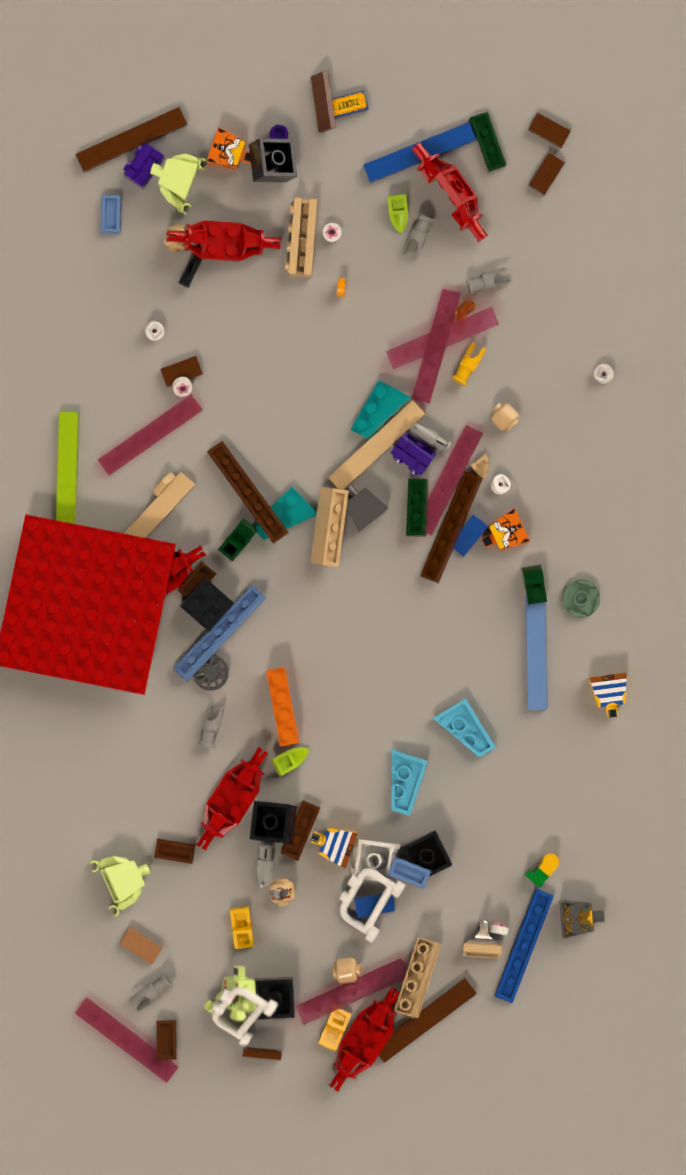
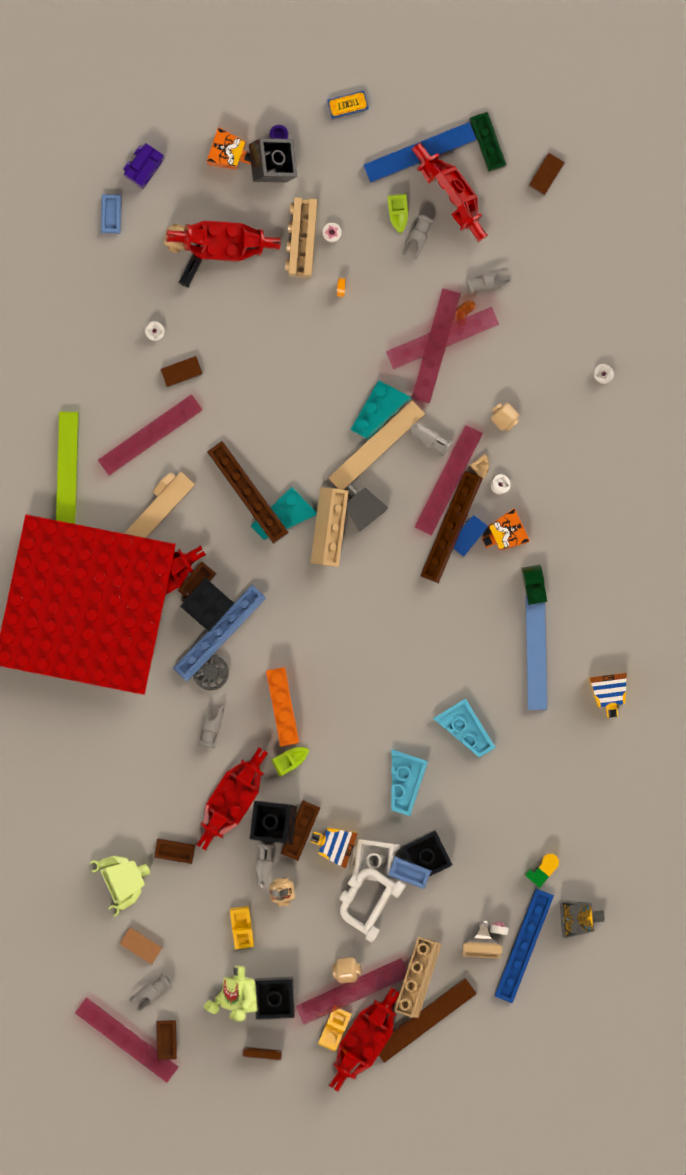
(131, 139): reddish brown tile -> none
(177, 178): yellowish green torso -> none
(182, 386): white tile -> none
(226, 998): white bar -> none
(238, 540): dark green brick -> none
(323, 102): reddish brown tile -> none
(366, 904): blue slope -> none
(413, 454): dark purple brick -> none
(417, 508): dark green tile -> none
(468, 365): yellow piece -> none
(549, 130): reddish brown tile -> none
(581, 598): sand green tile -> none

